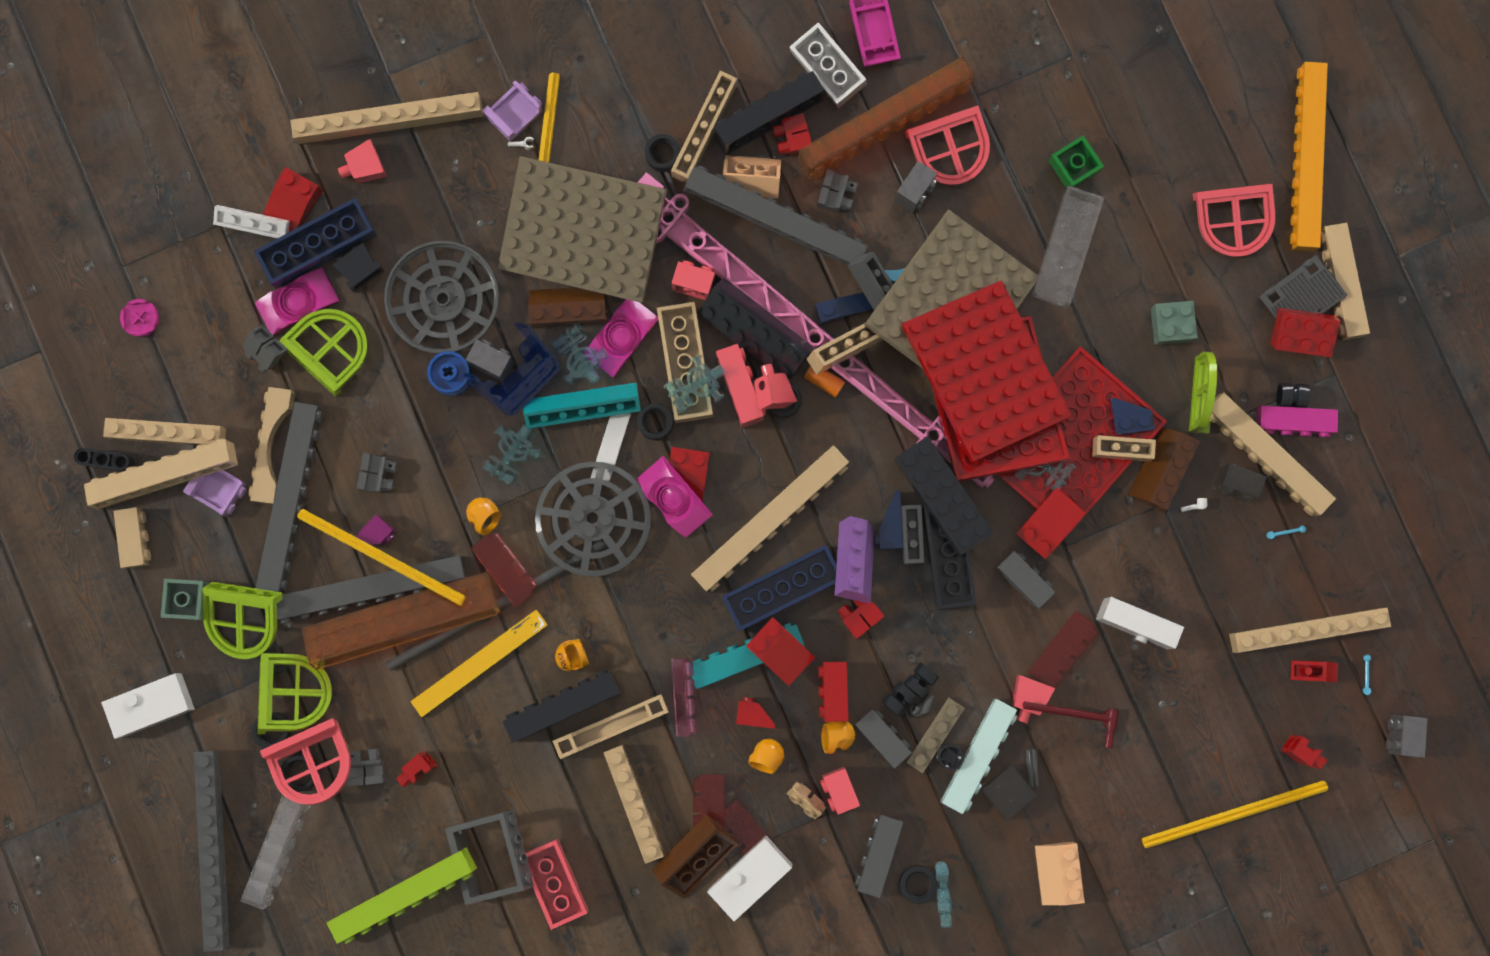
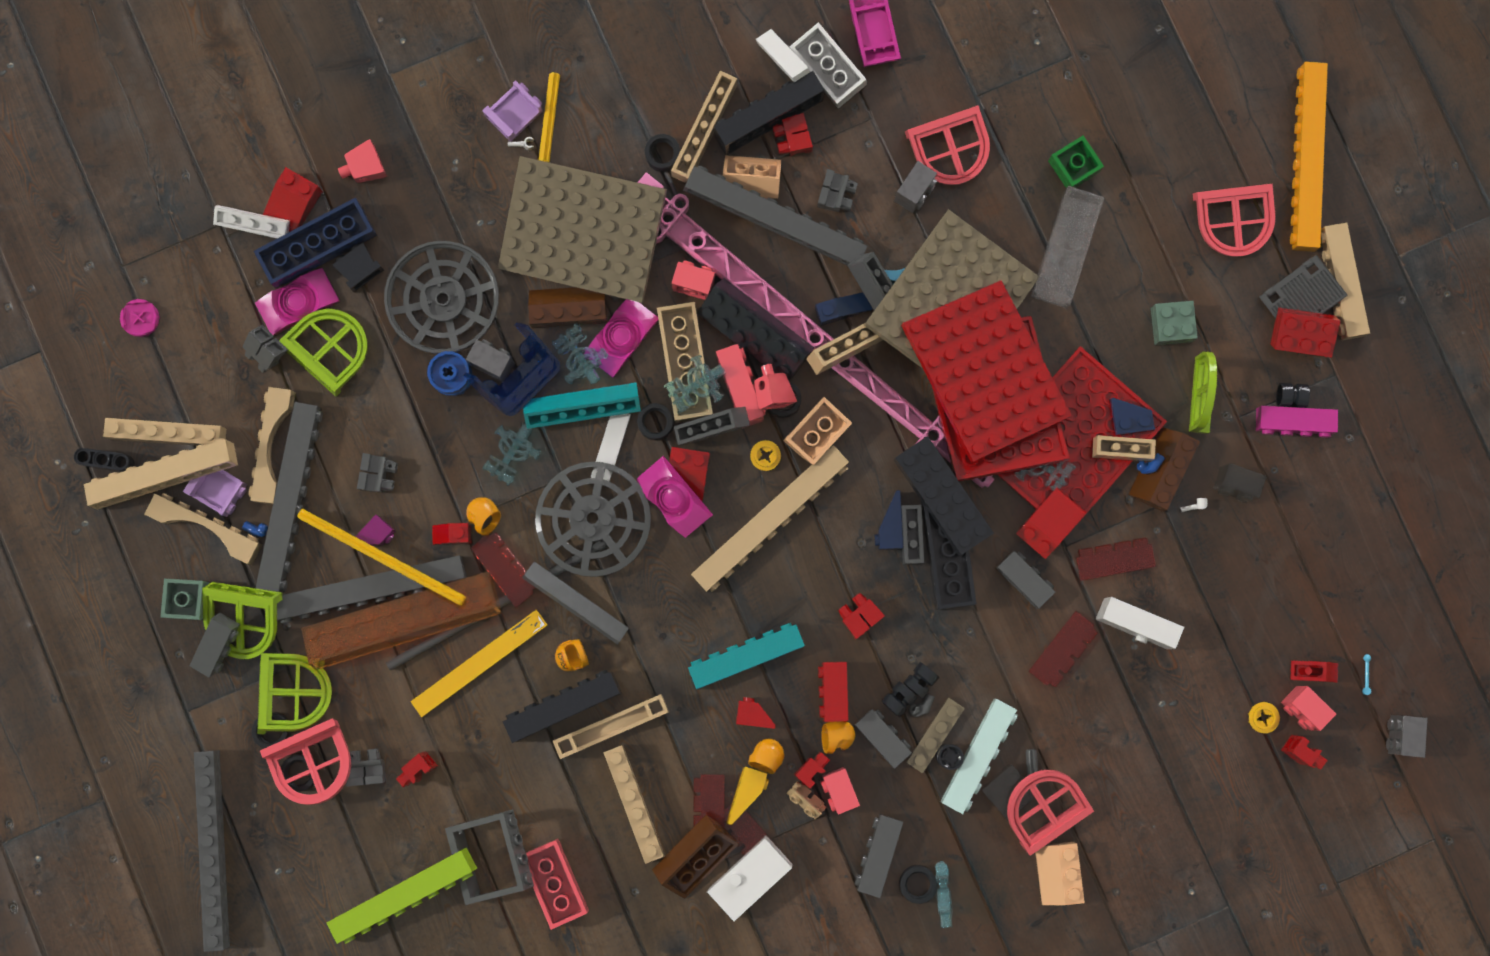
(132, 538): tan brick -> none
(148, 705): white brick -> none
(215, 645): none -> dark grey brick
(239, 546): none -> tan arch
(260, 531): none -> blue arm
(274, 853): clear brick -> none
(387, 118): tan brick -> none
(451, 533): none -> red slope
(575, 602): none -> dark grey tile
(683, 704): clear pink windscreen -> none
(711, 425): none -> dark grey brick
(748, 789): none -> yellow slope
(766, 446): none -> yellow gear
(780, 651): red slope -> none
(781, 588): dark blue brick -> none
(782, 55): none -> white tile
(810, 768): none -> red hips
(817, 431): none -> light nougat slope
(825, 381): orange brick -> none
(855, 559): medium lavender slope -> none
(885, 118): clear orange brick -> none
(1029, 691): coral torso -> none
(1058, 824): none -> coral window
(1109, 718): dark red bar -> none
(1111, 562): none -> clear red windscreen
(1152, 466): none -> blue arm
(1234, 814): yellow axle -> none
(1270, 456): tan brick -> none
(1270, 535): medium azure hinge -> none
(1271, 722): none -> yellow gear
(1308, 708): none -> coral brick
(1310, 630): tan brick -> none

